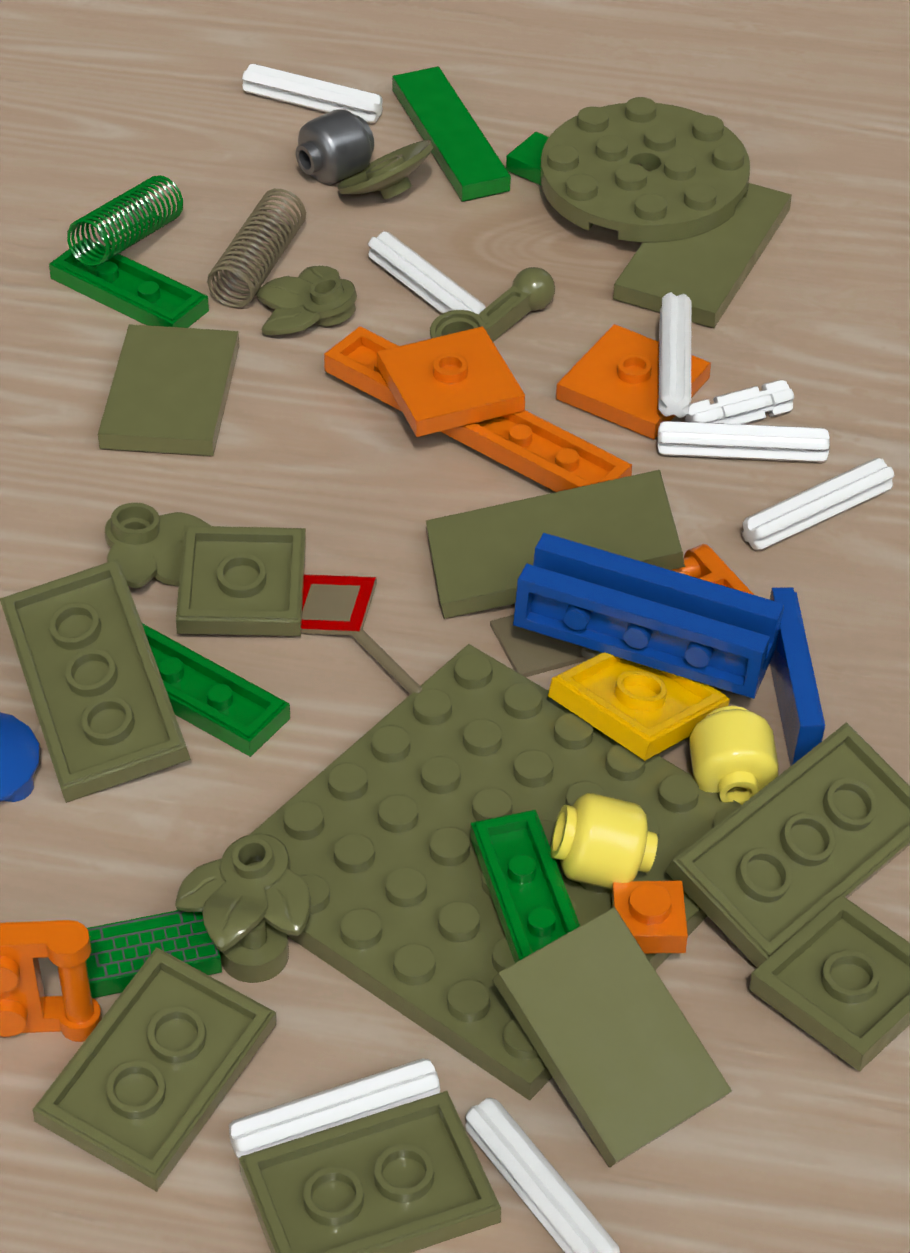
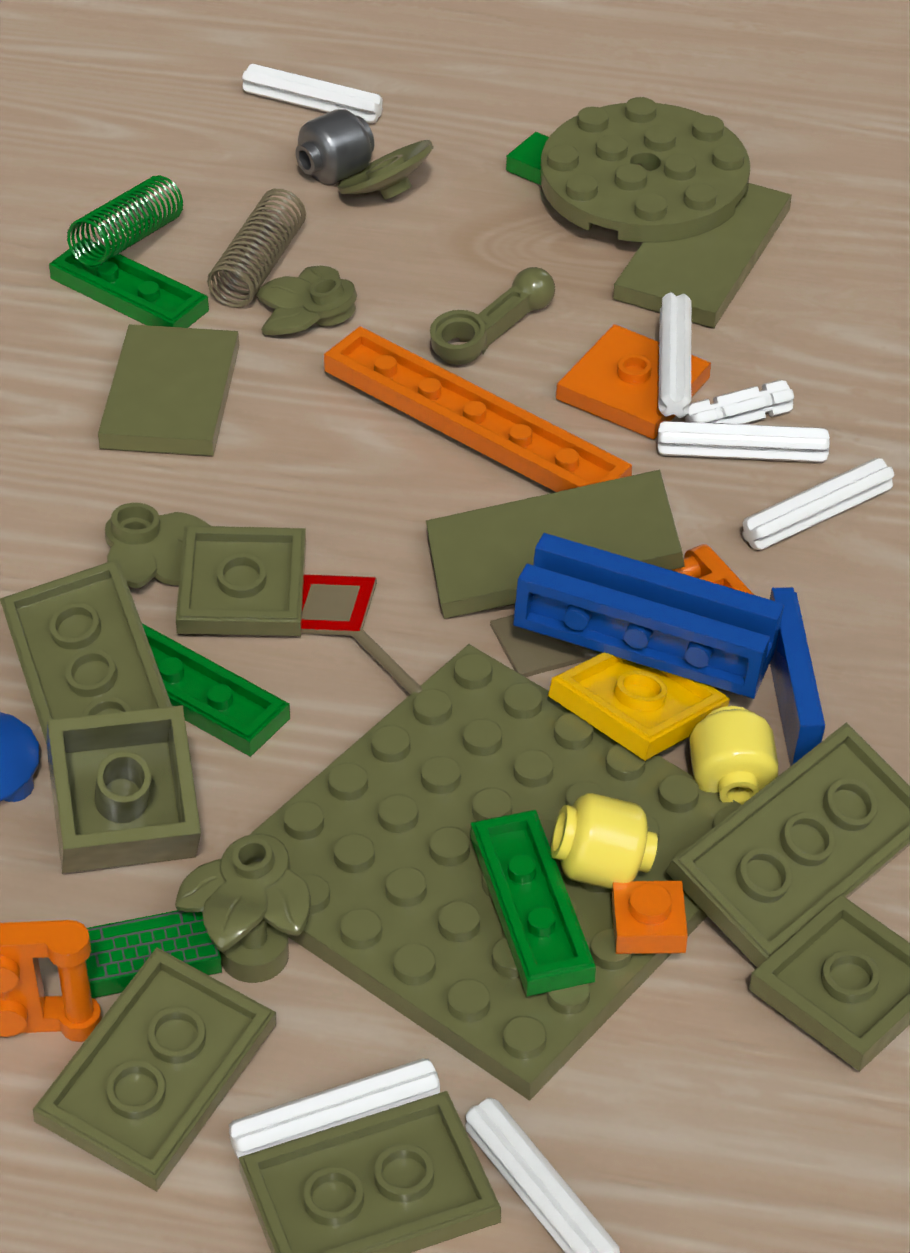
(122, 789): none -> olive brick
(421, 275): white axle -> none
(450, 381): orange plate -> none
(456, 138): green tile -> none
(611, 1036): olive tile -> none

